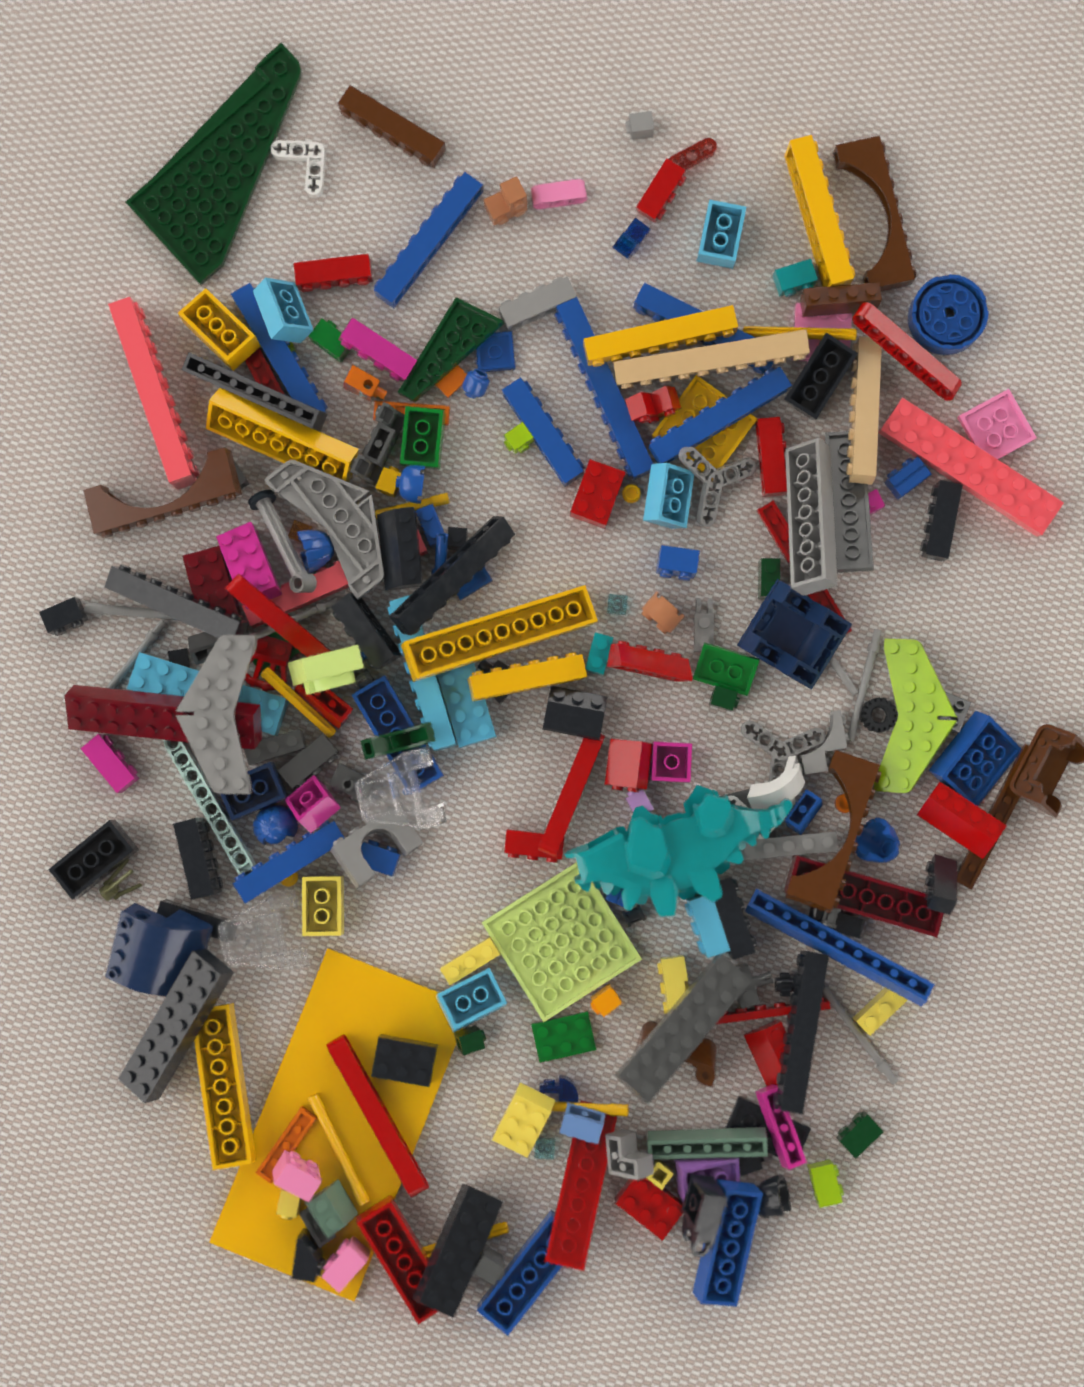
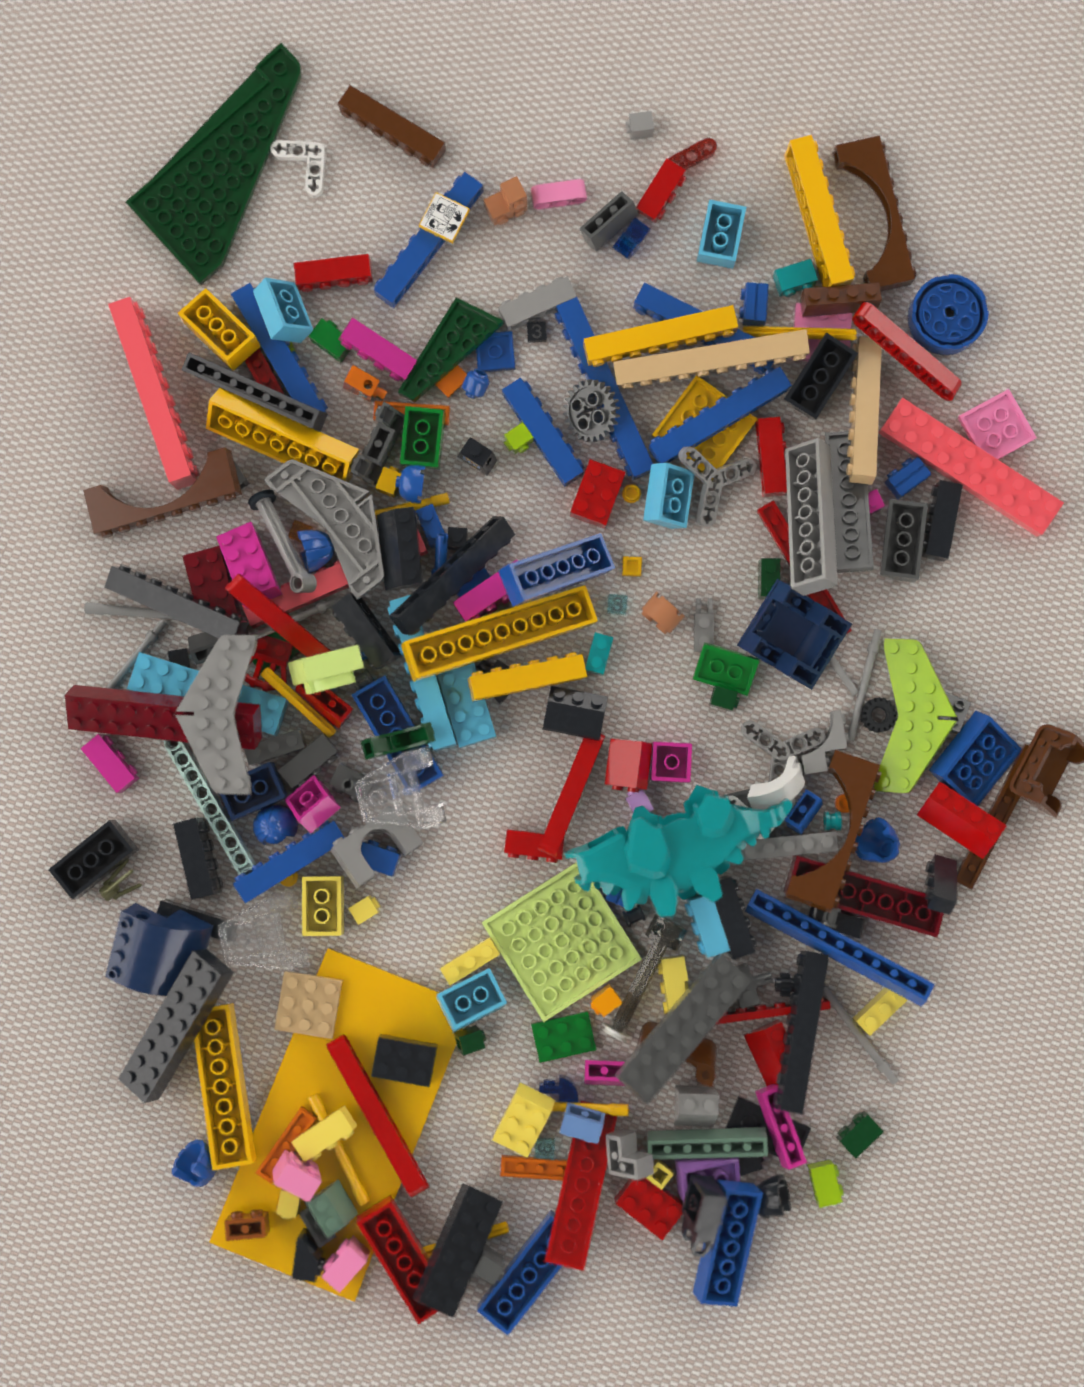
(63, 616): black brick -> none
(194, 1164): none -> blue hair
(247, 1225): none -> dark orange brick
(308, 1004): none -> tan plate
(325, 1134): none -> light yellow brick
(365, 909): none -> light yellow brick
(444, 217): none -> tile
(477, 456): none -> black torso
(482, 599): none -> dark pink brick
(532, 1167): none -> orange tile
(536, 332): none -> black tile
(556, 569): none -> blue brick
(585, 393): none -> dark grey gear
(602, 1072): none -> dark pink brick
(609, 221): none -> dark grey brick
(632, 566): none -> yellow tile
(649, 662): red slope -> none
(654, 405): red brick -> none
(665, 935): none -> clear smoke piece
(677, 562): blue brick -> none
(696, 1106): none -> light grey slope
(754, 304): none -> blue brick
(832, 821): none -> teal wheel
(903, 540): none -> dark grey slope

